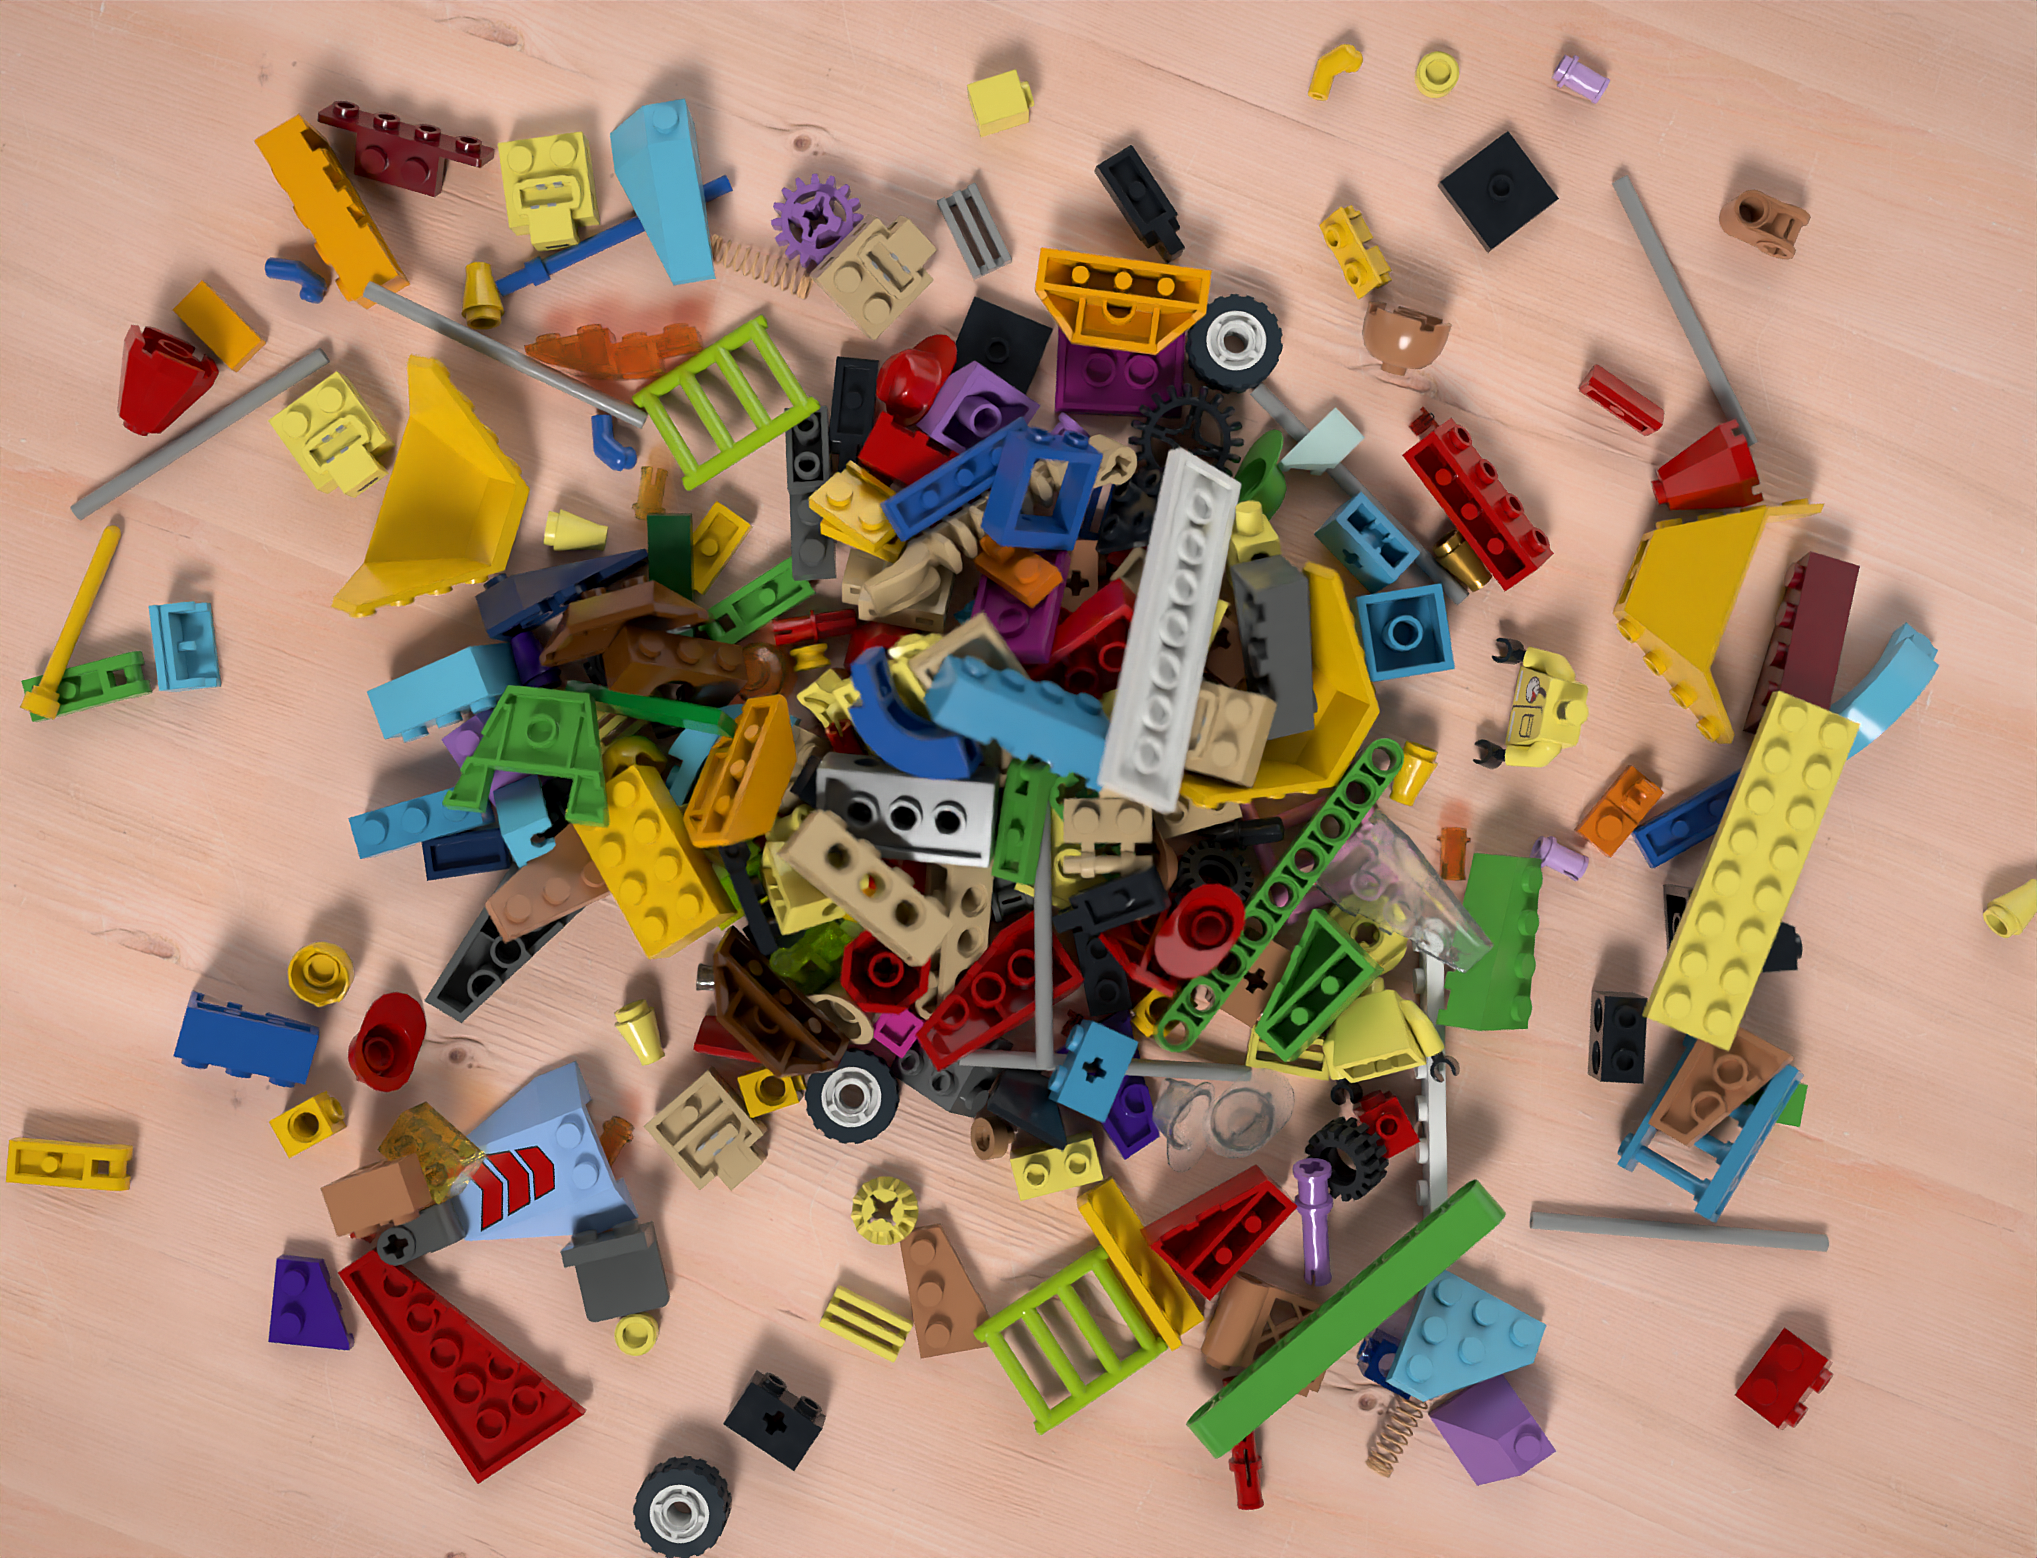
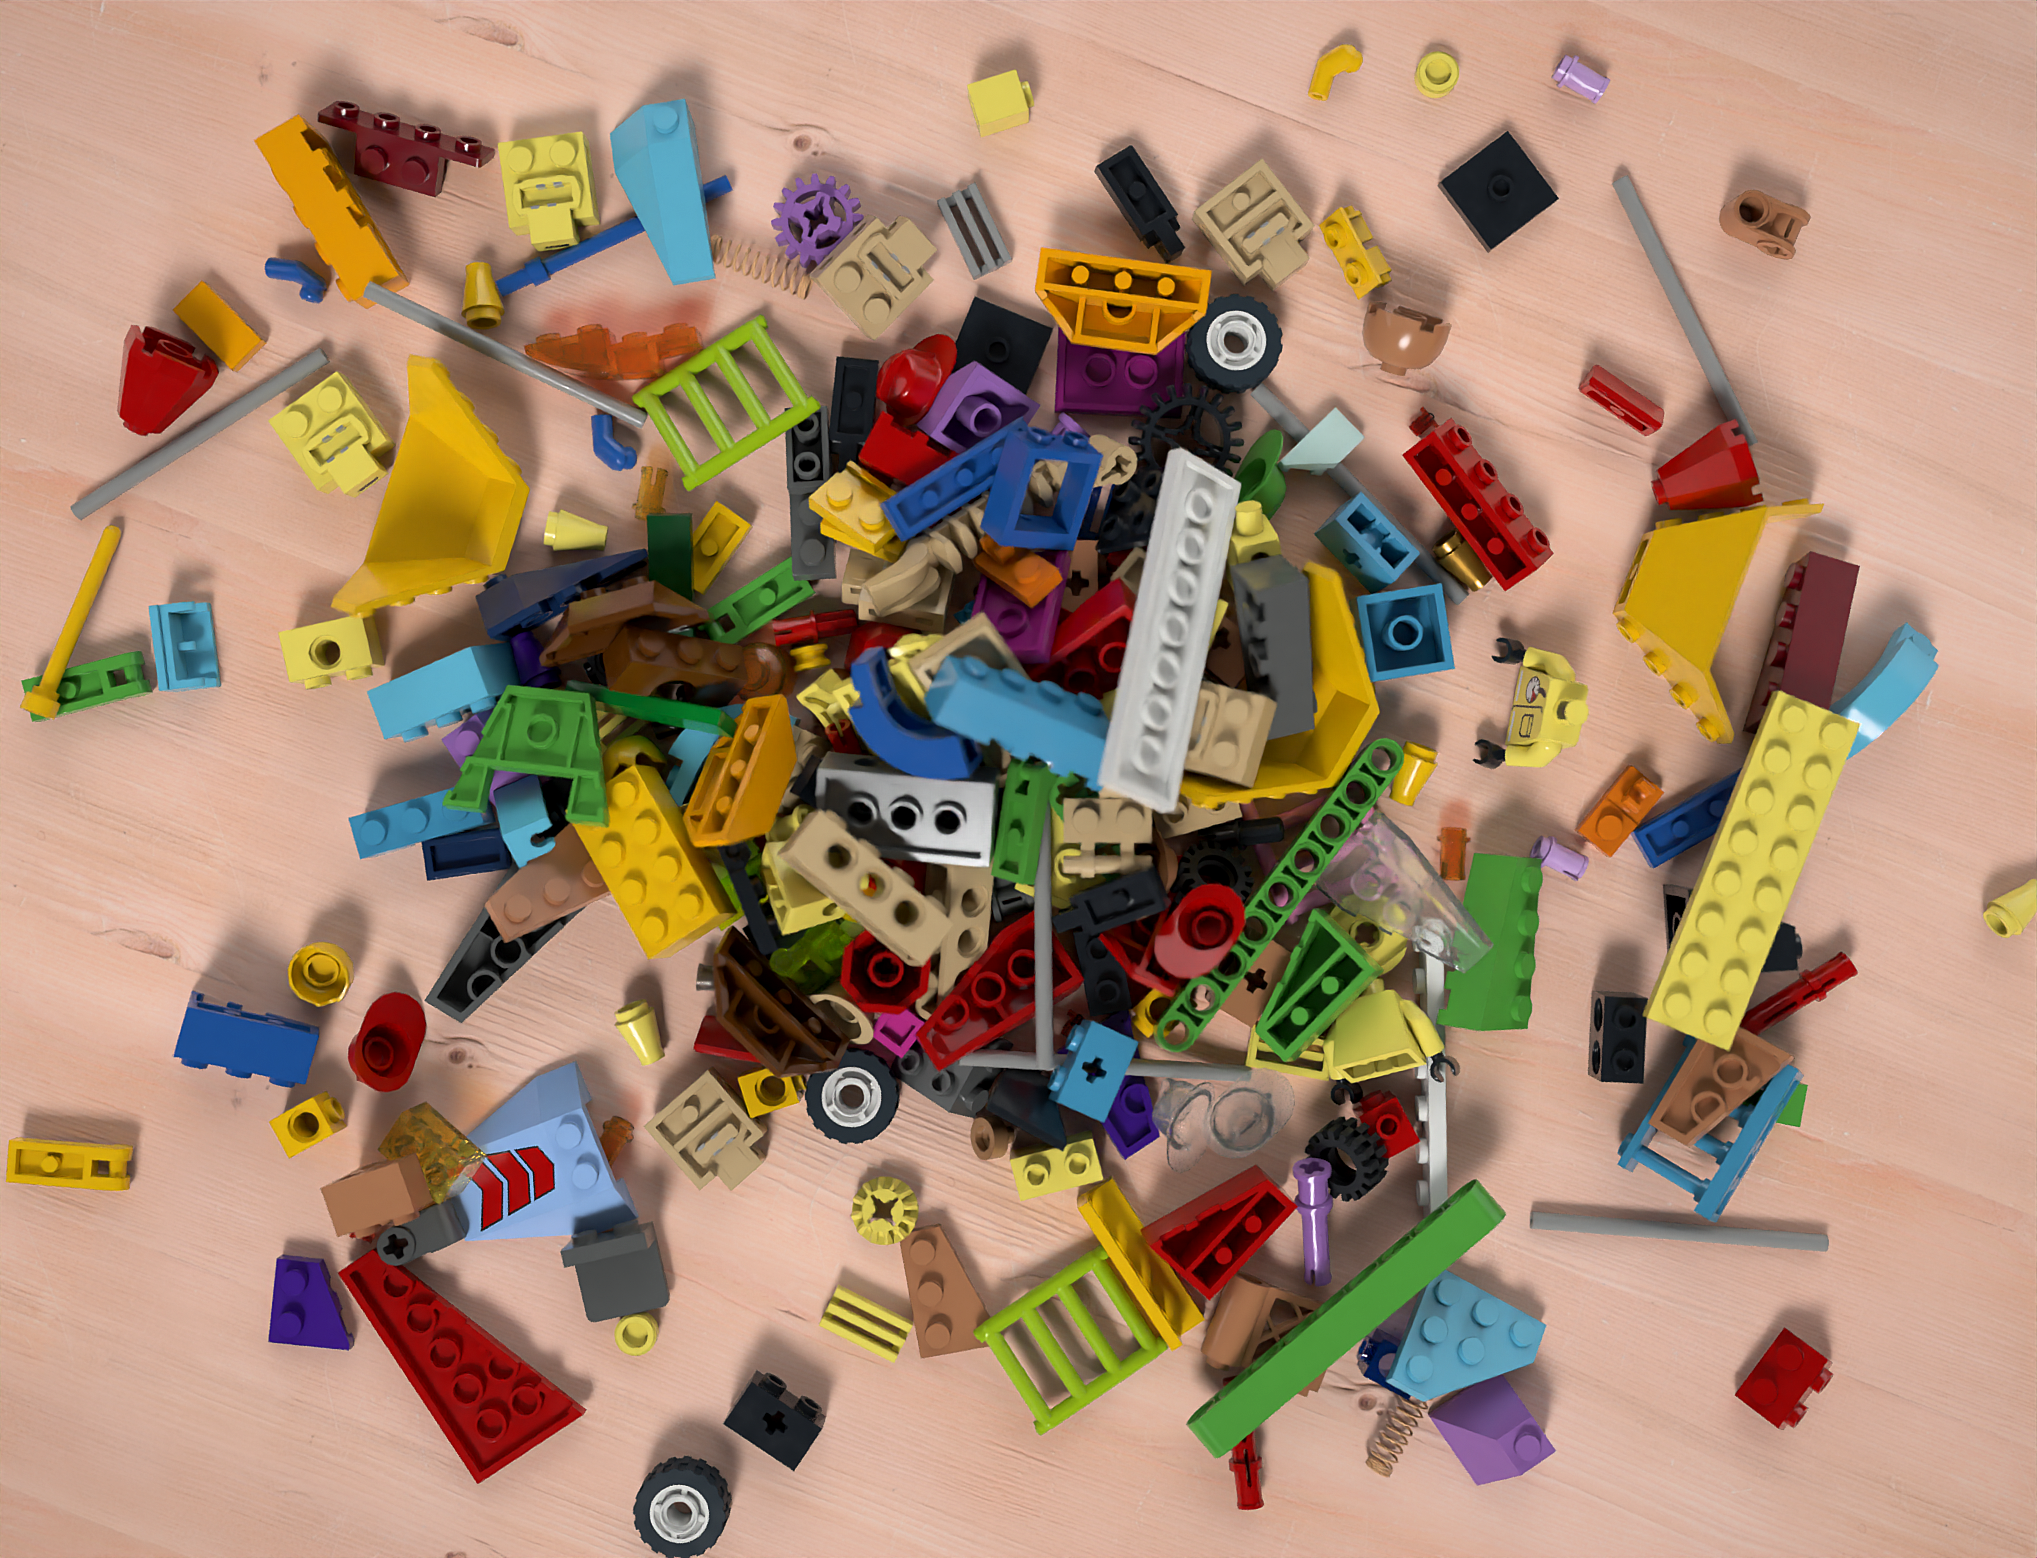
(306, 651): none -> light yellow brick
(1256, 227): none -> tan piece
(1800, 993): none -> red pin

